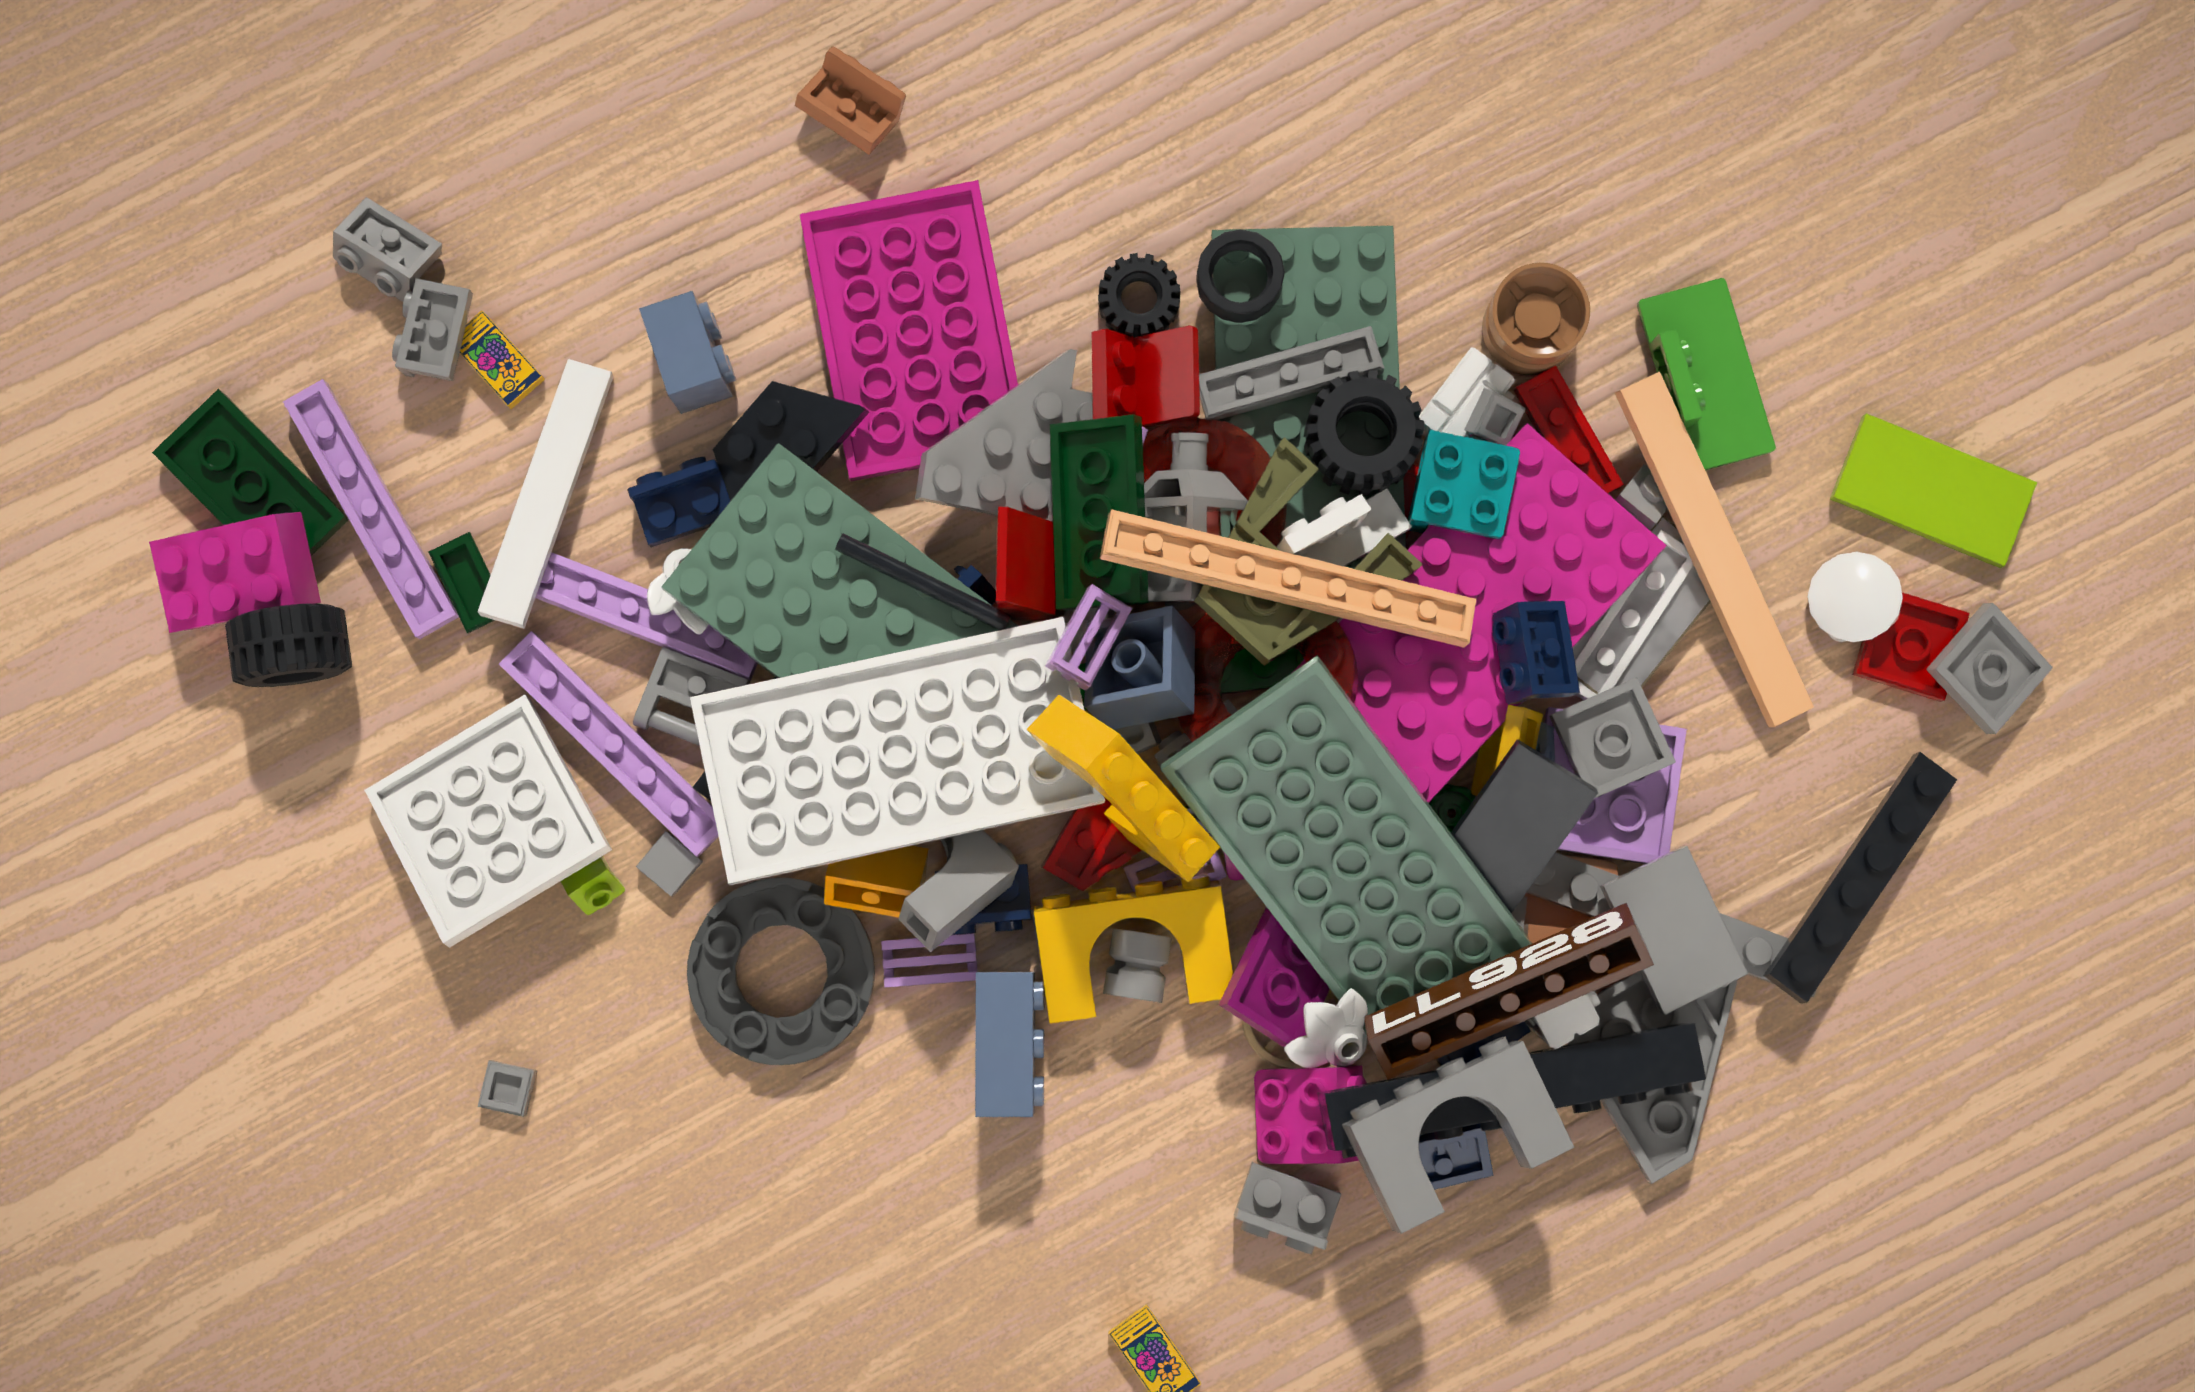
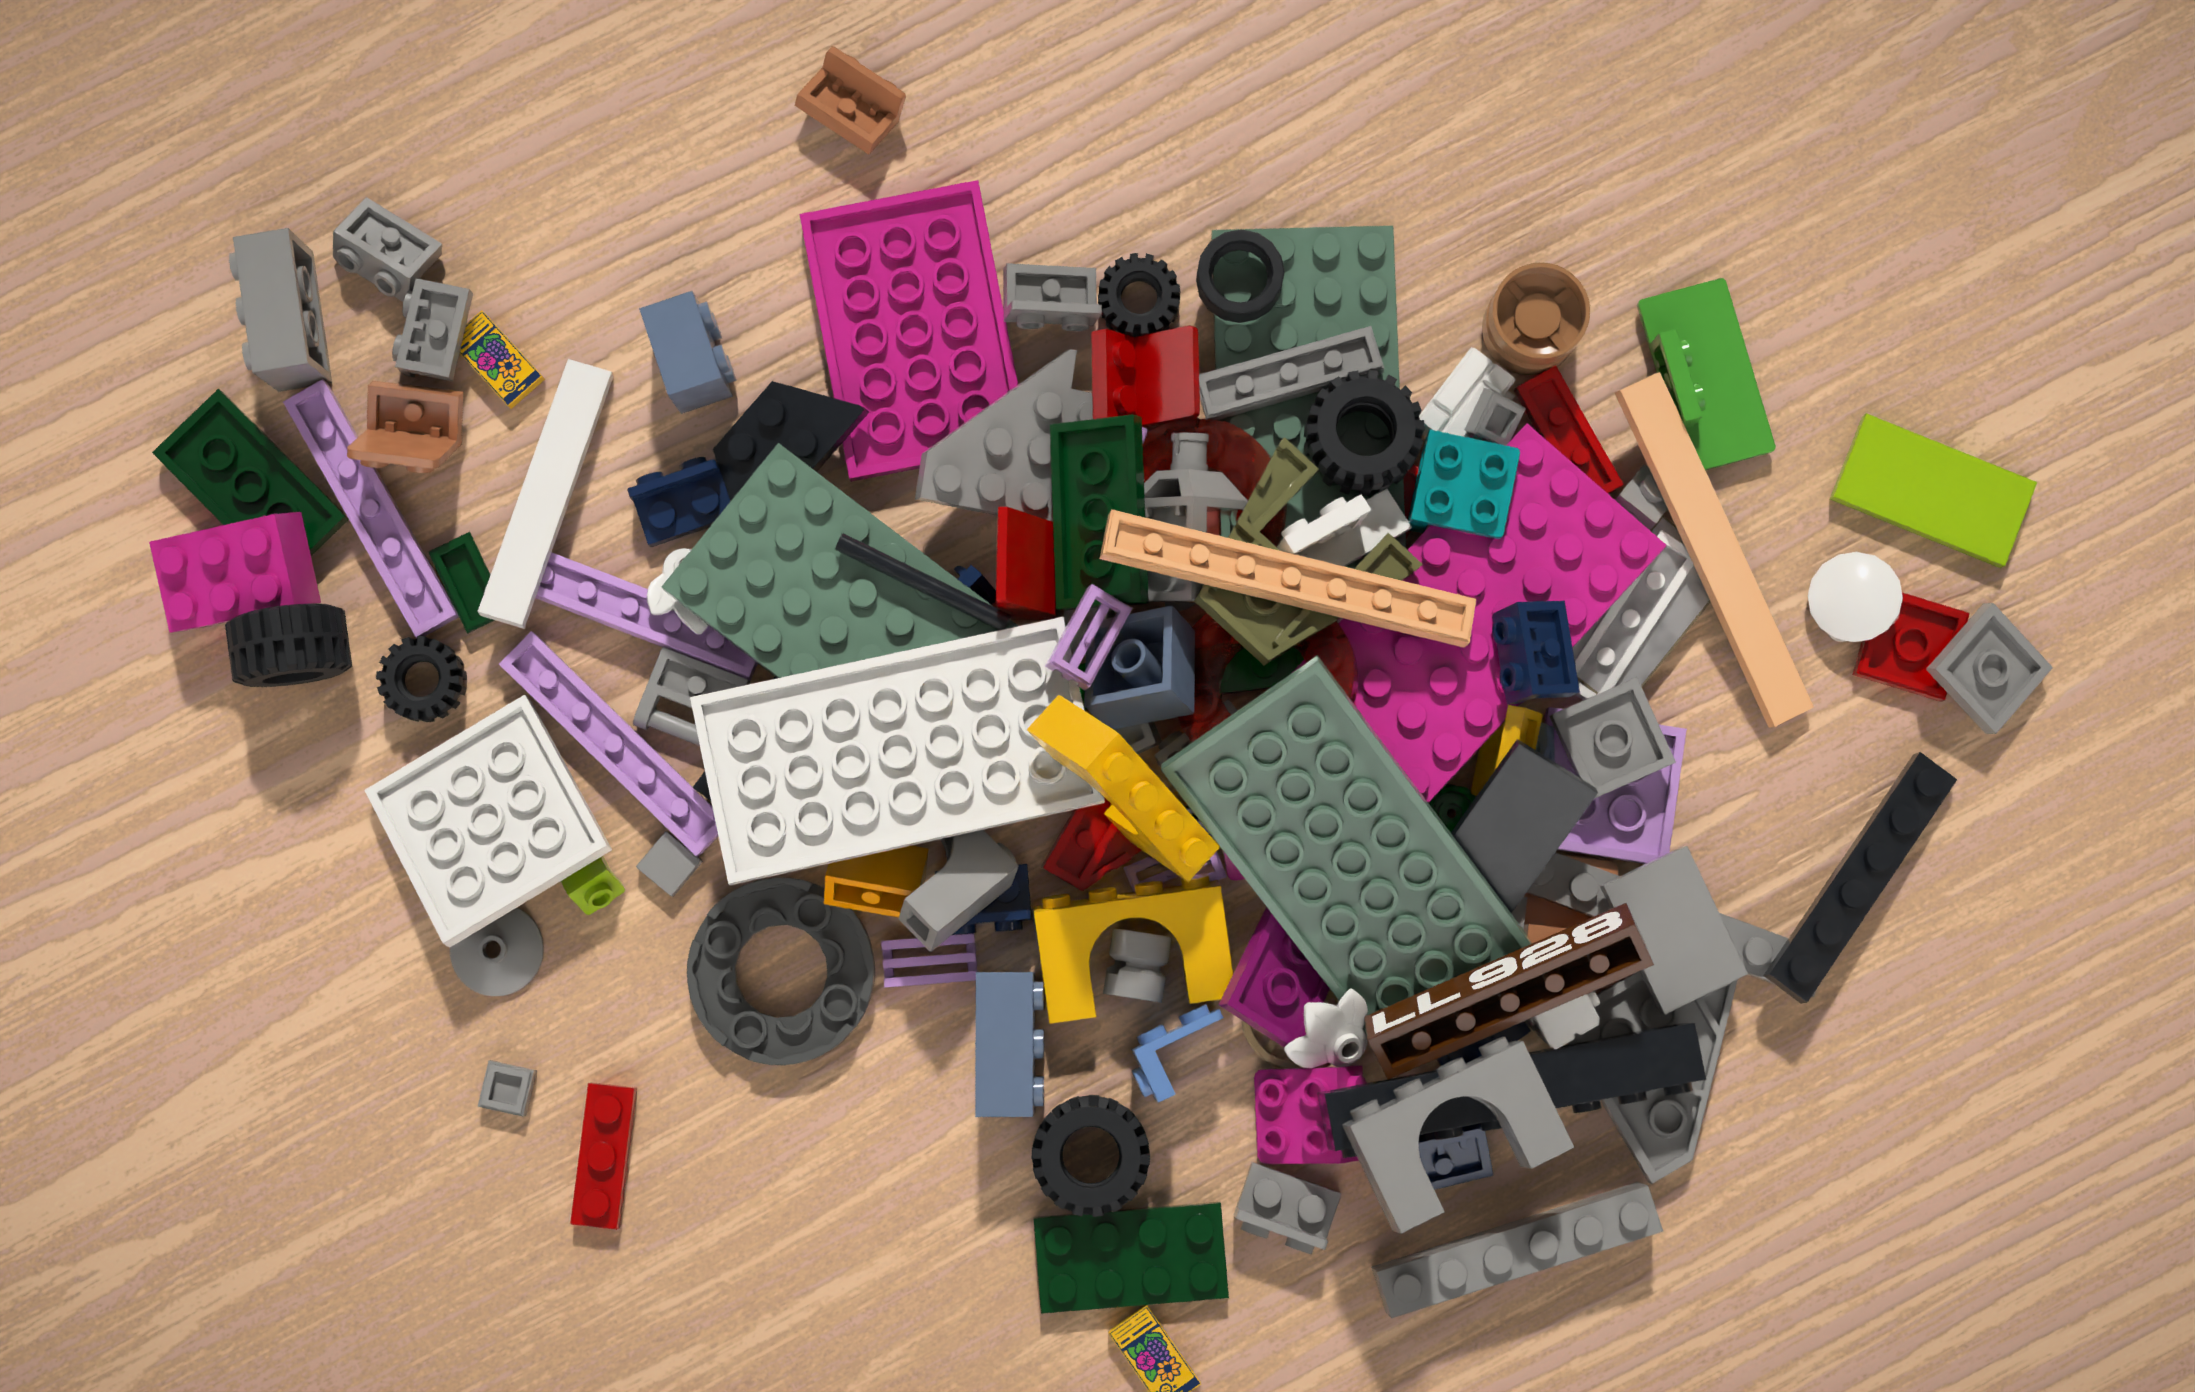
(280, 309): none -> light grey brick
(402, 659): none -> black tyre
(409, 427): none -> nougat bracket
(513, 968): none -> light grey dish
(603, 1156): none -> red plate
(1050, 296): none -> light grey bracket
(1090, 1197): none -> black tyre
(1131, 1257): none -> dark green plate
(1150, 1073): none -> medium blue bracket
(1517, 1249): none -> light grey brick

